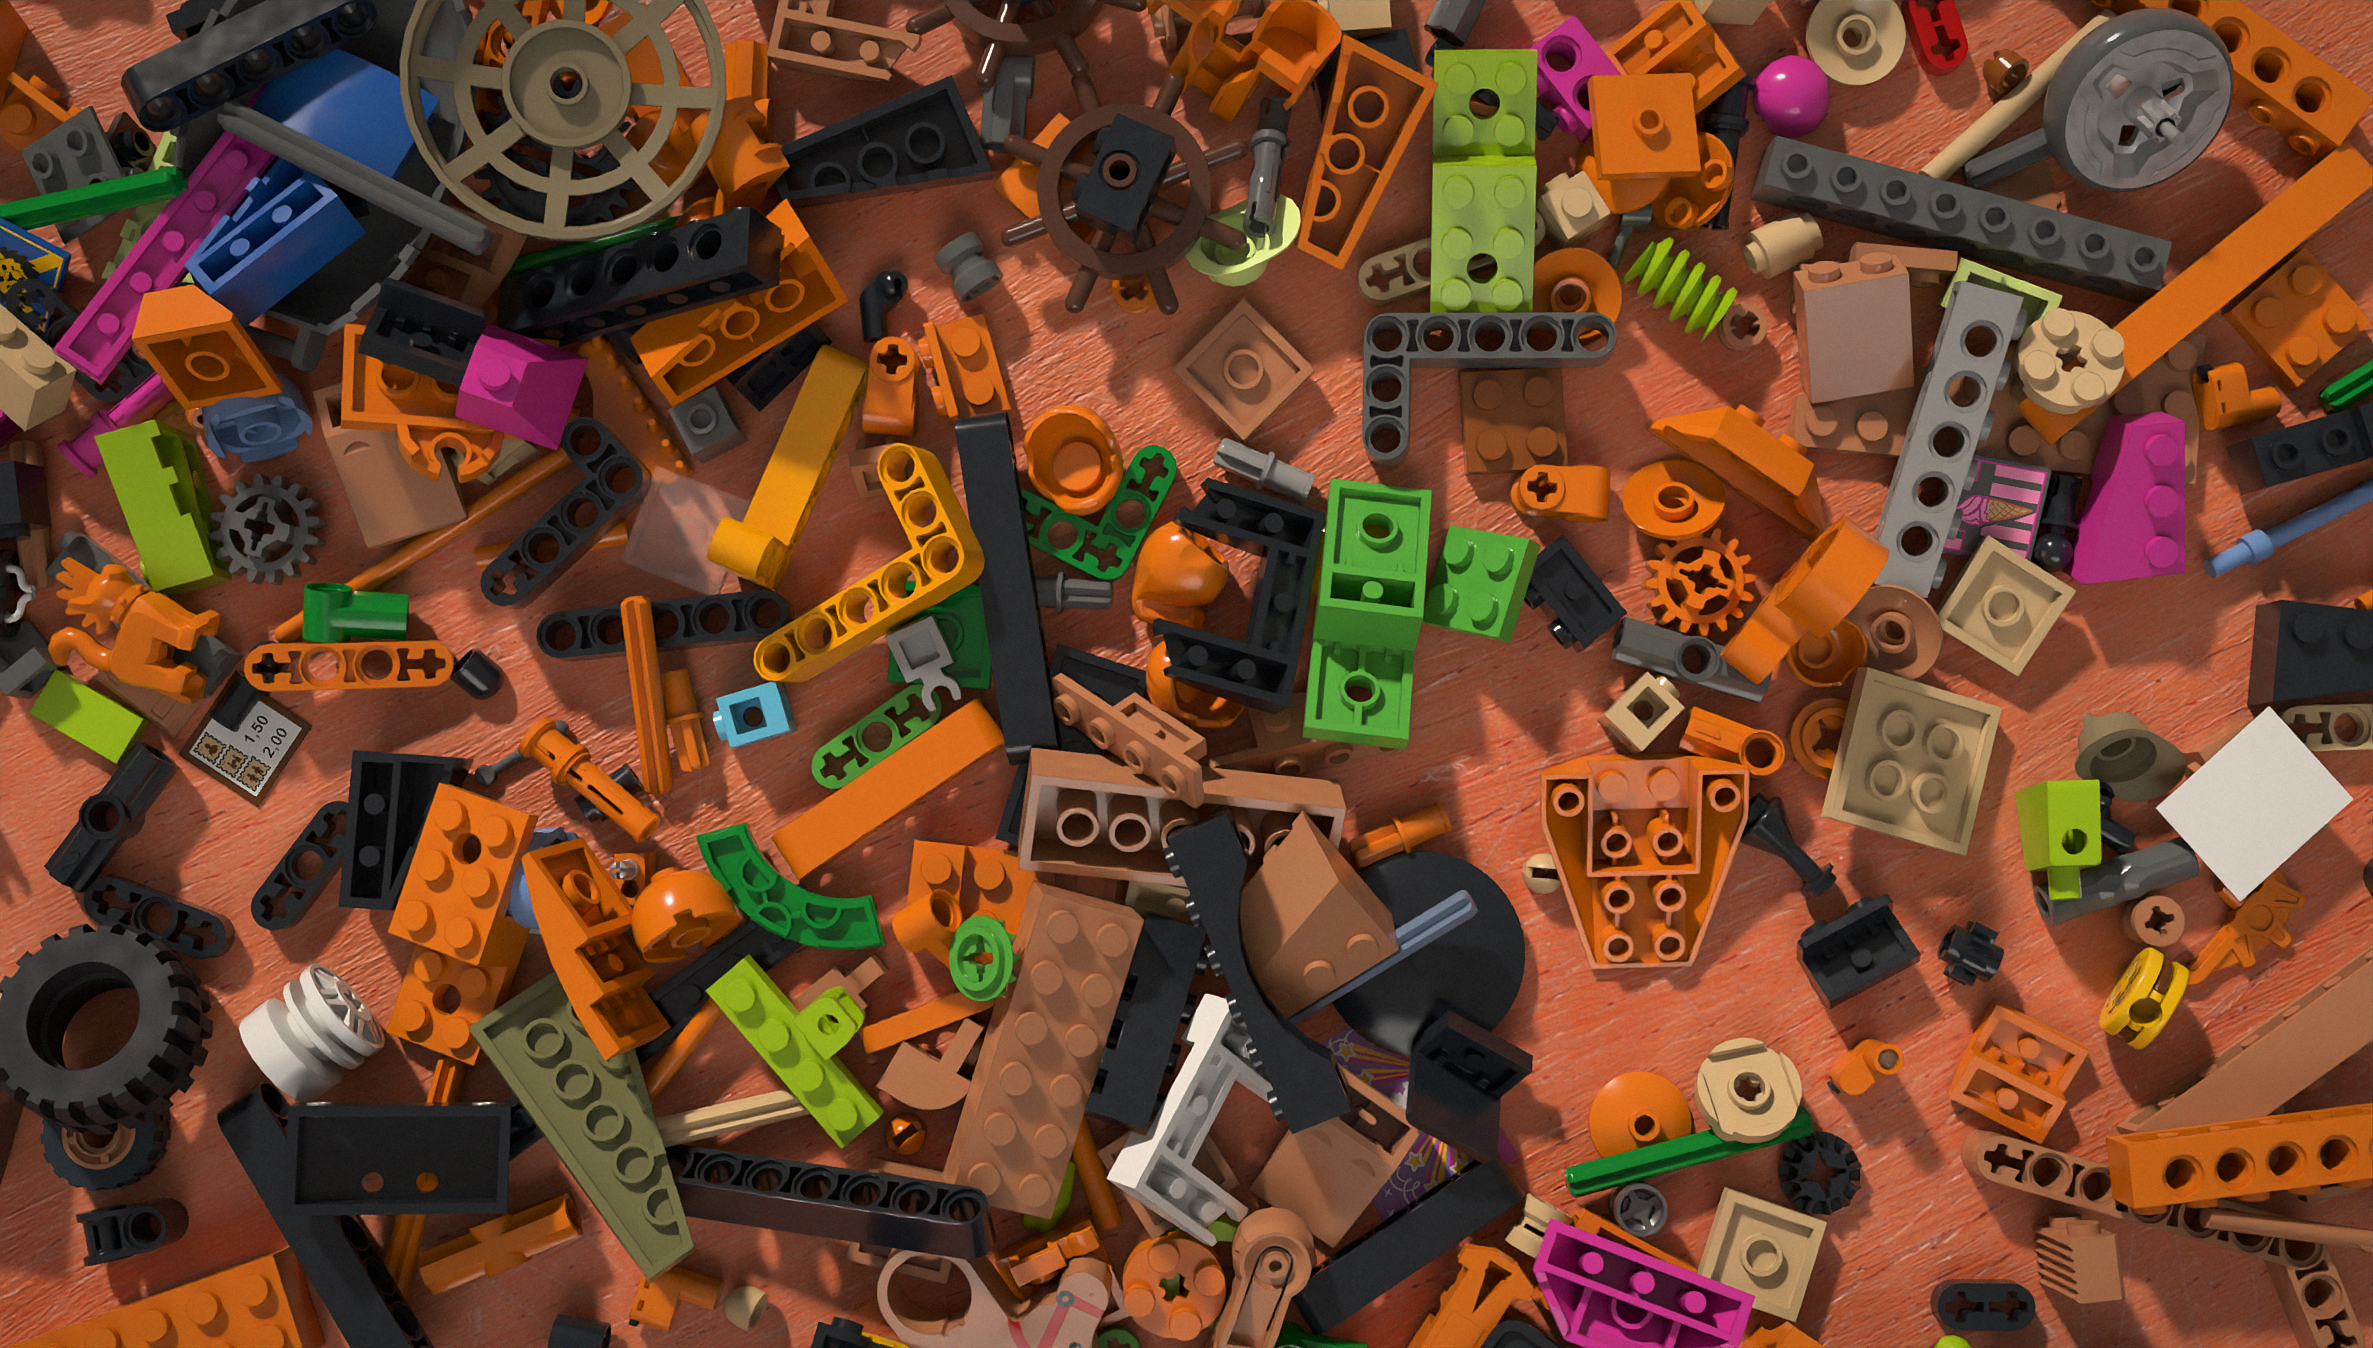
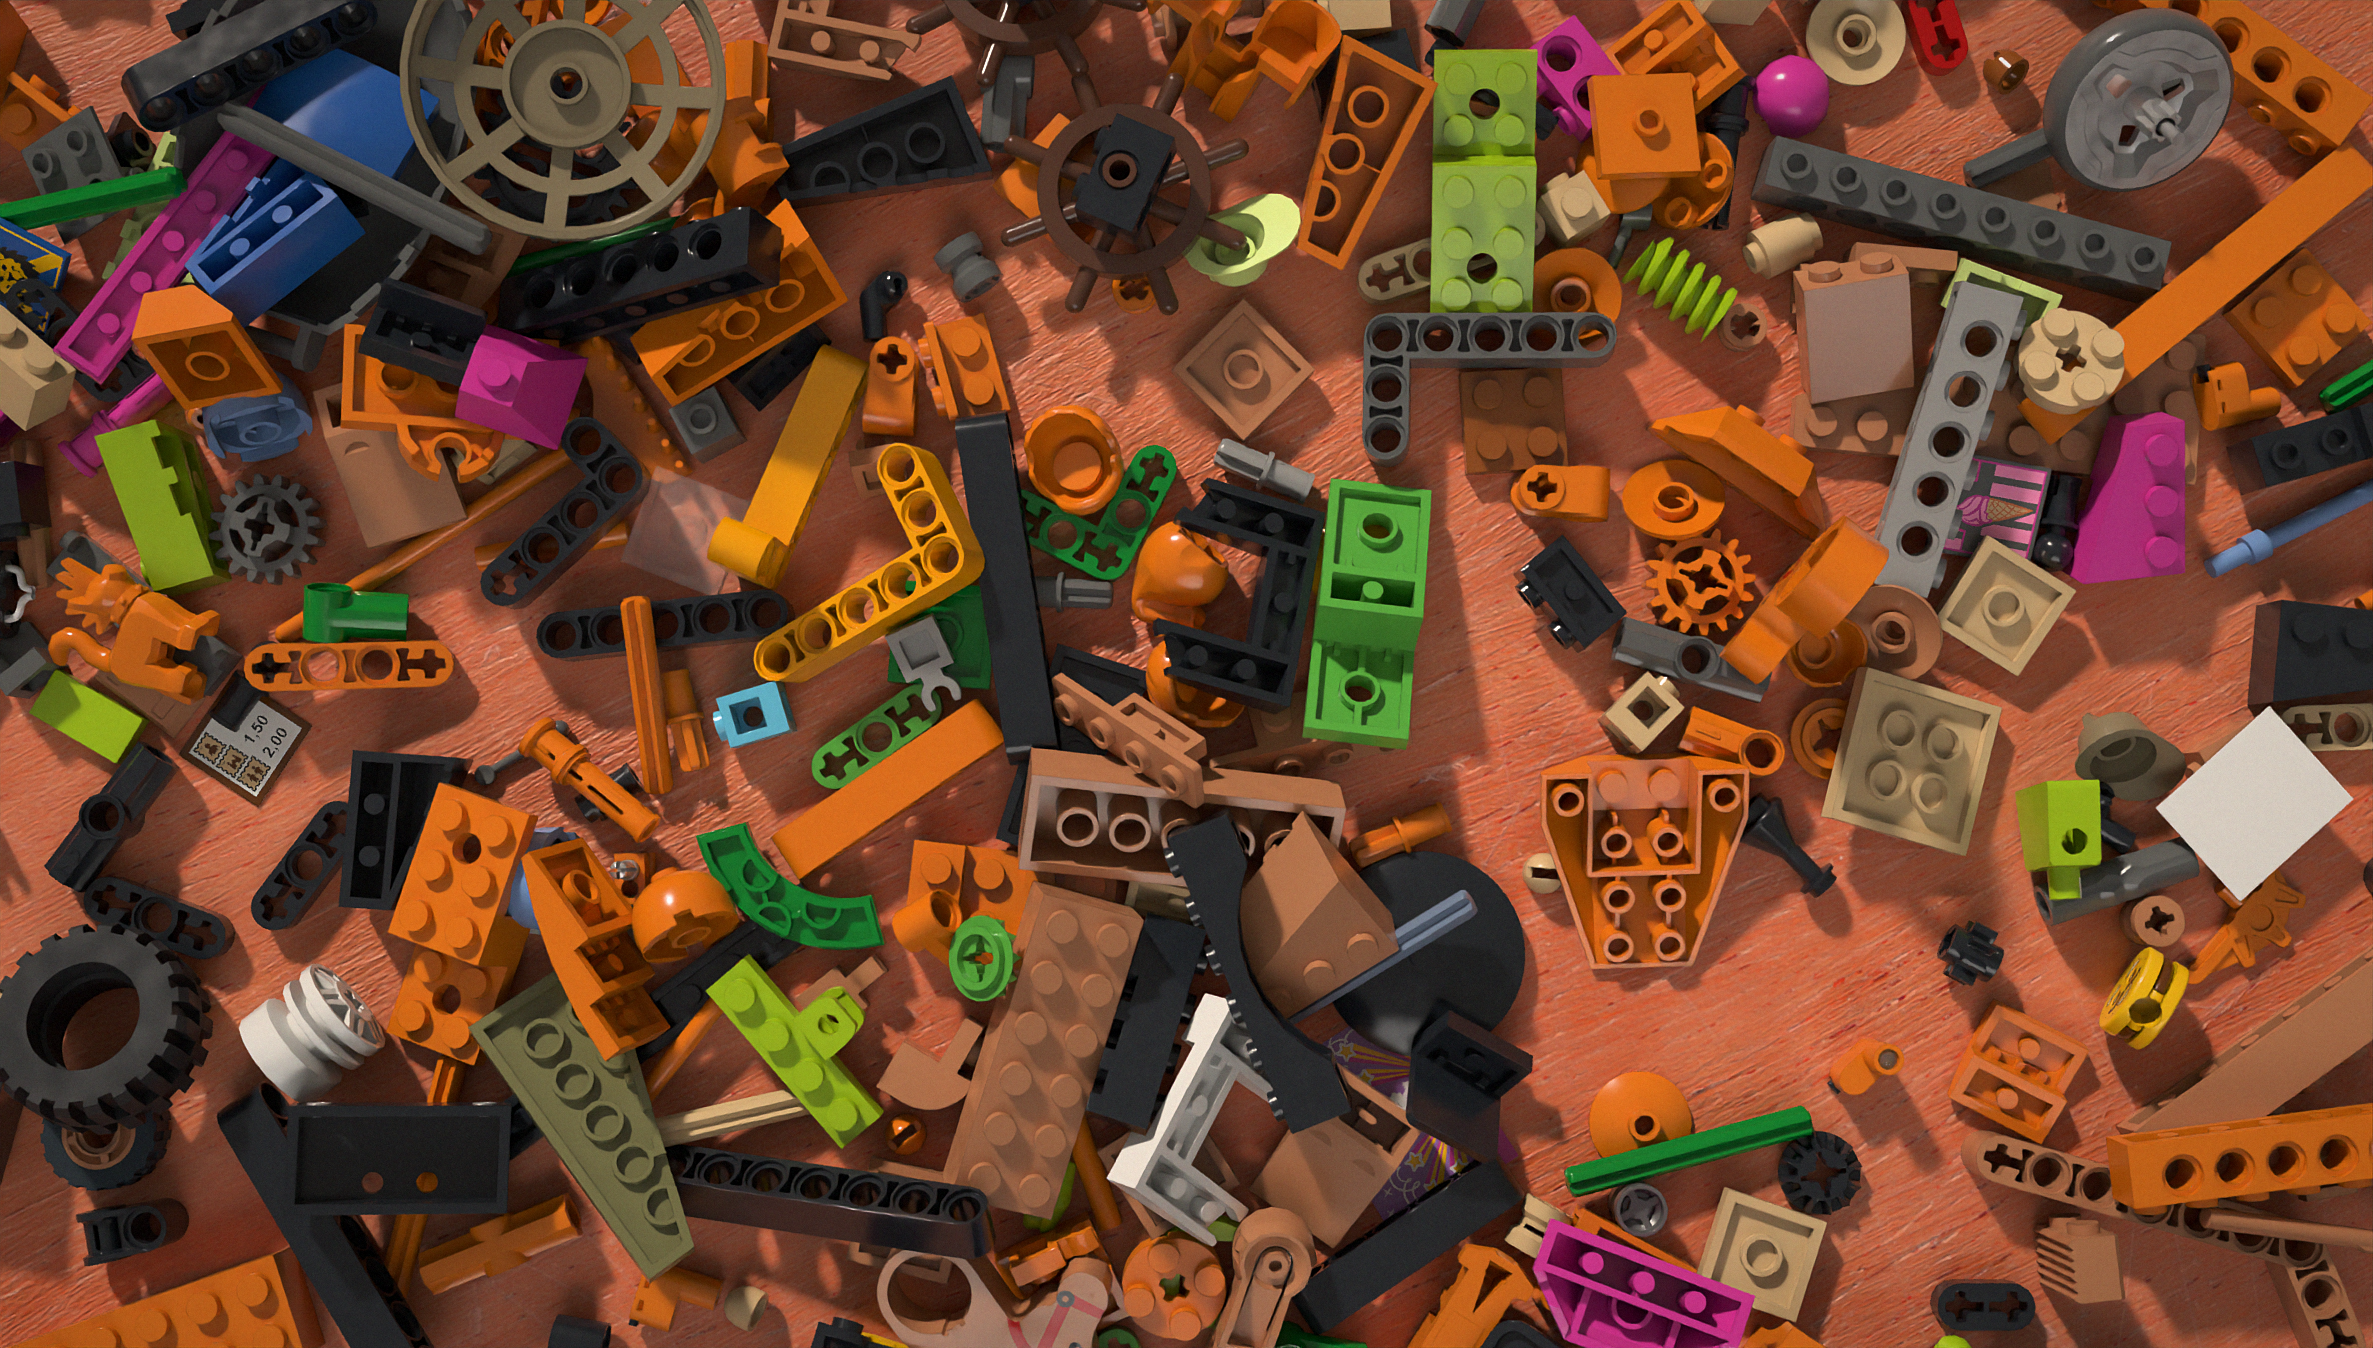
(478, 675): black piece -> none
(920, 1020): orange beam -> none
(1270, 150): dark grey pin -> none
(1480, 583): bright green plate -> none
(1732, 1115): tan plate -> none
(1855, 950): black bracket -> none
(2005, 110): tan piece -> none

